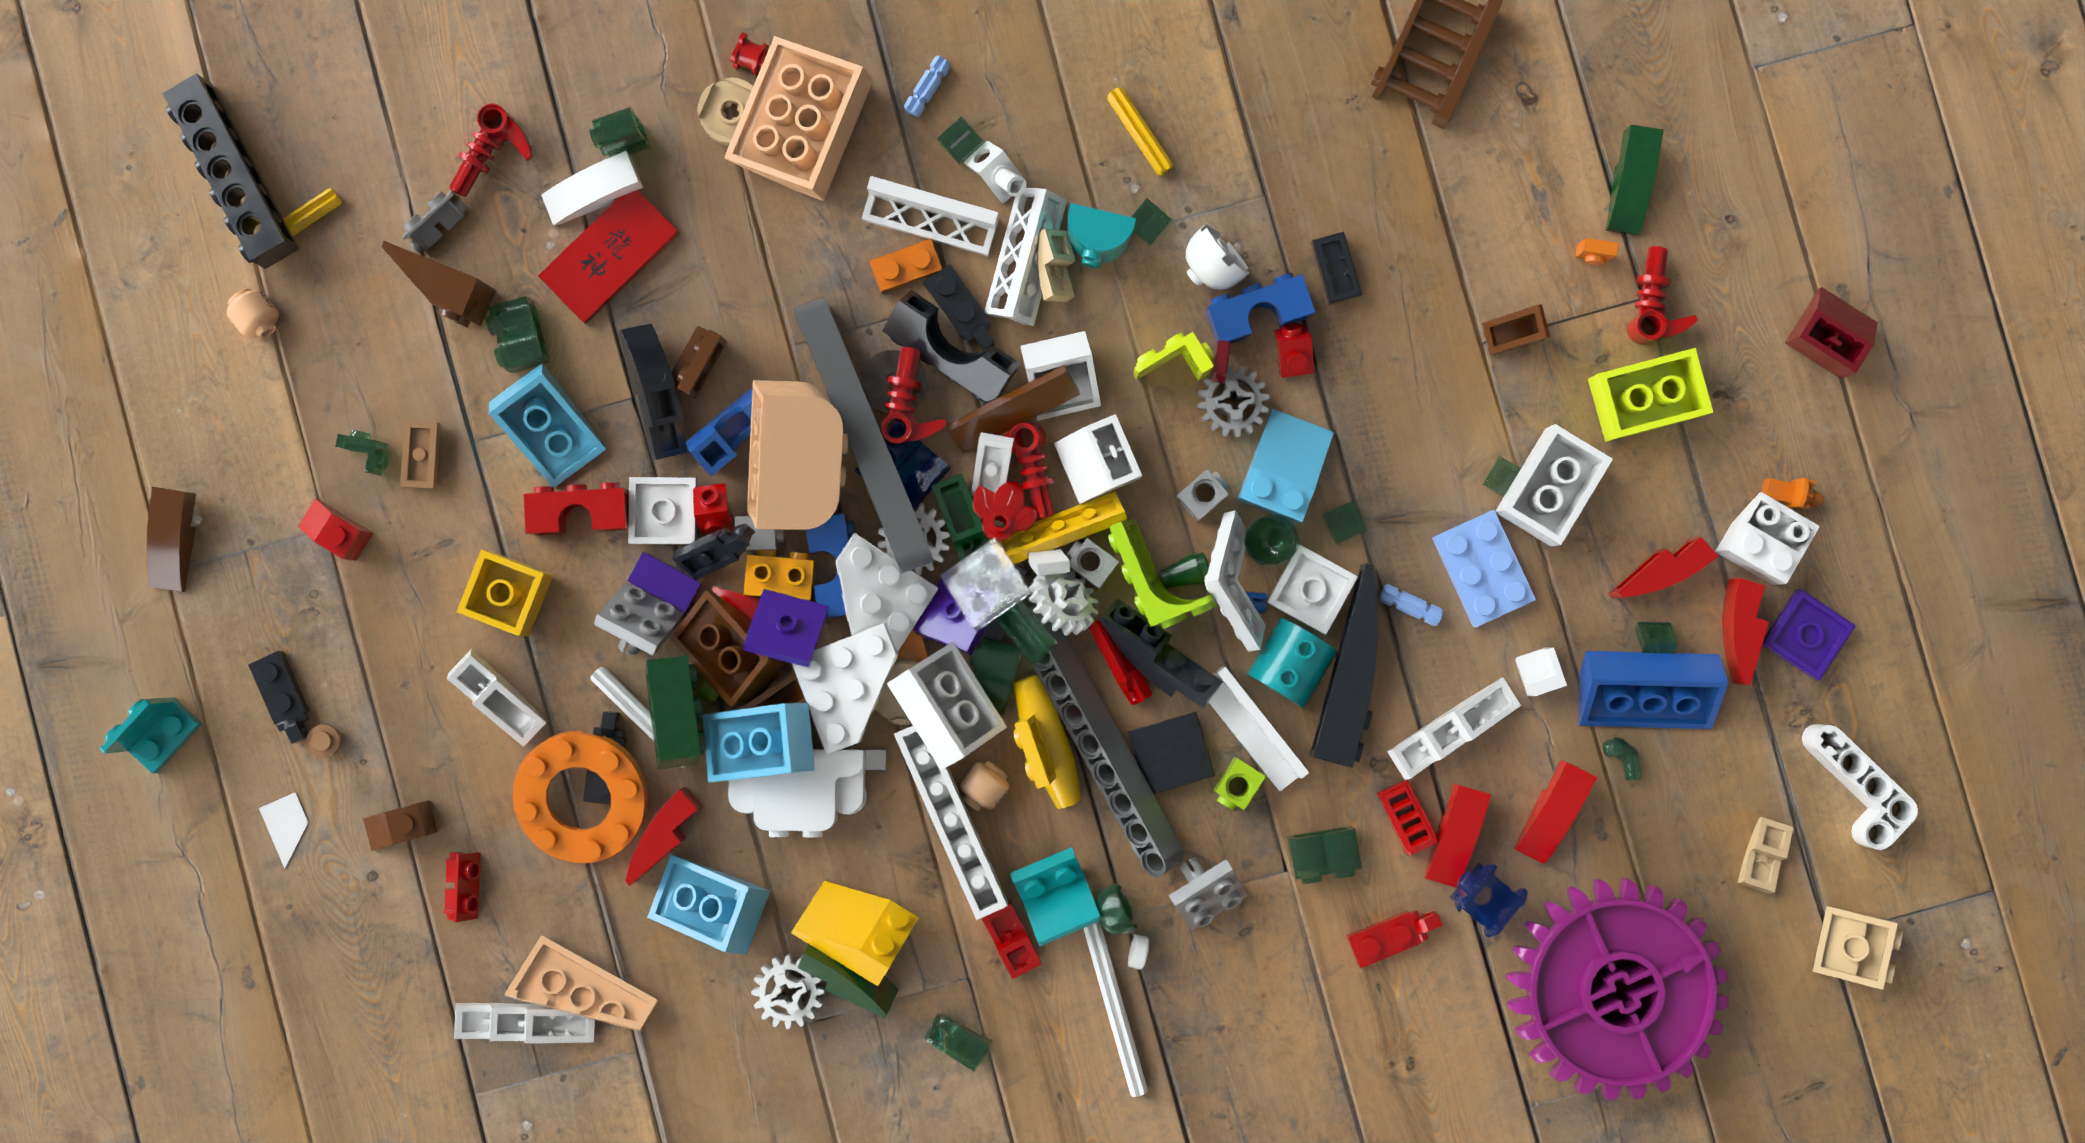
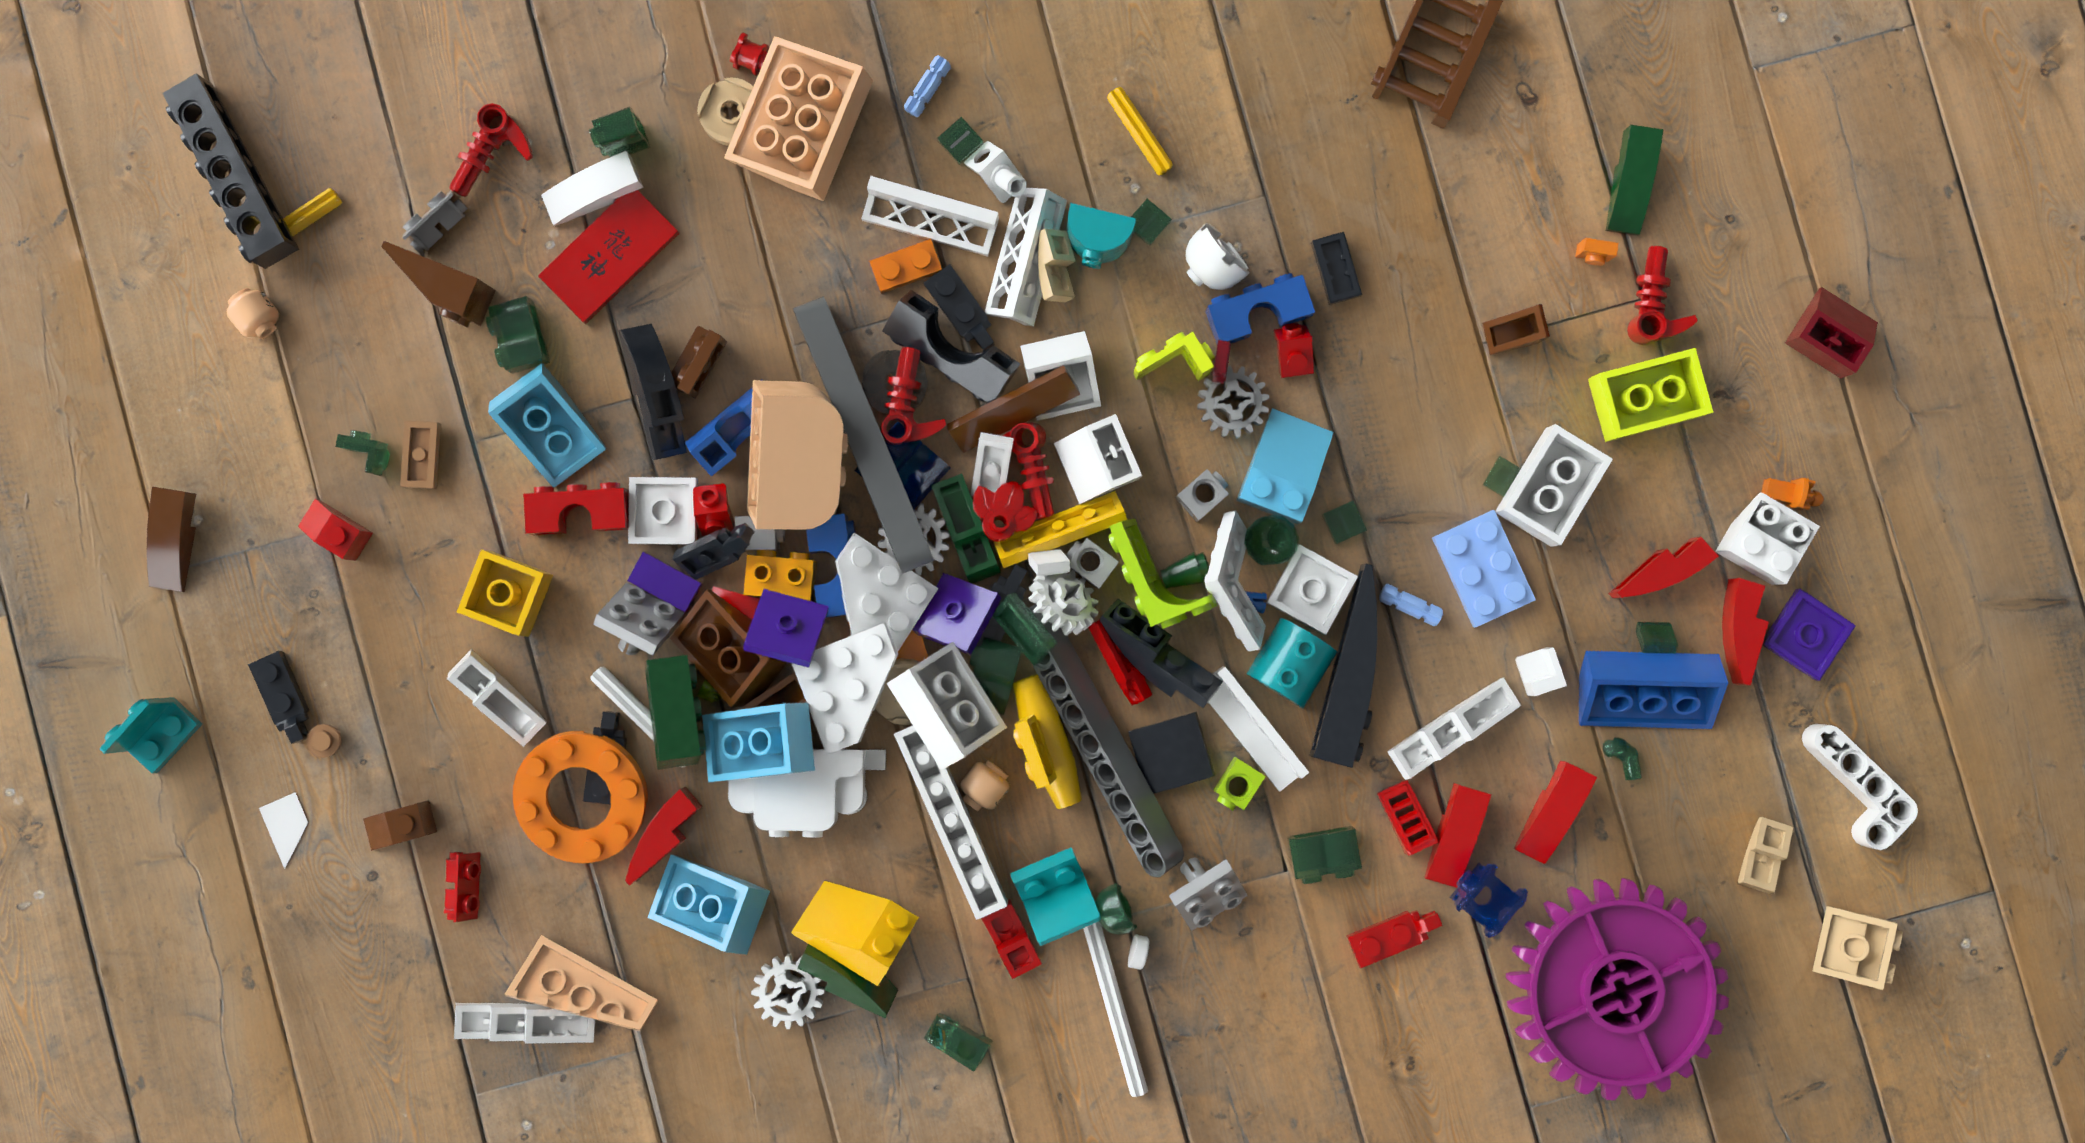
(985, 584): clear tile -> none

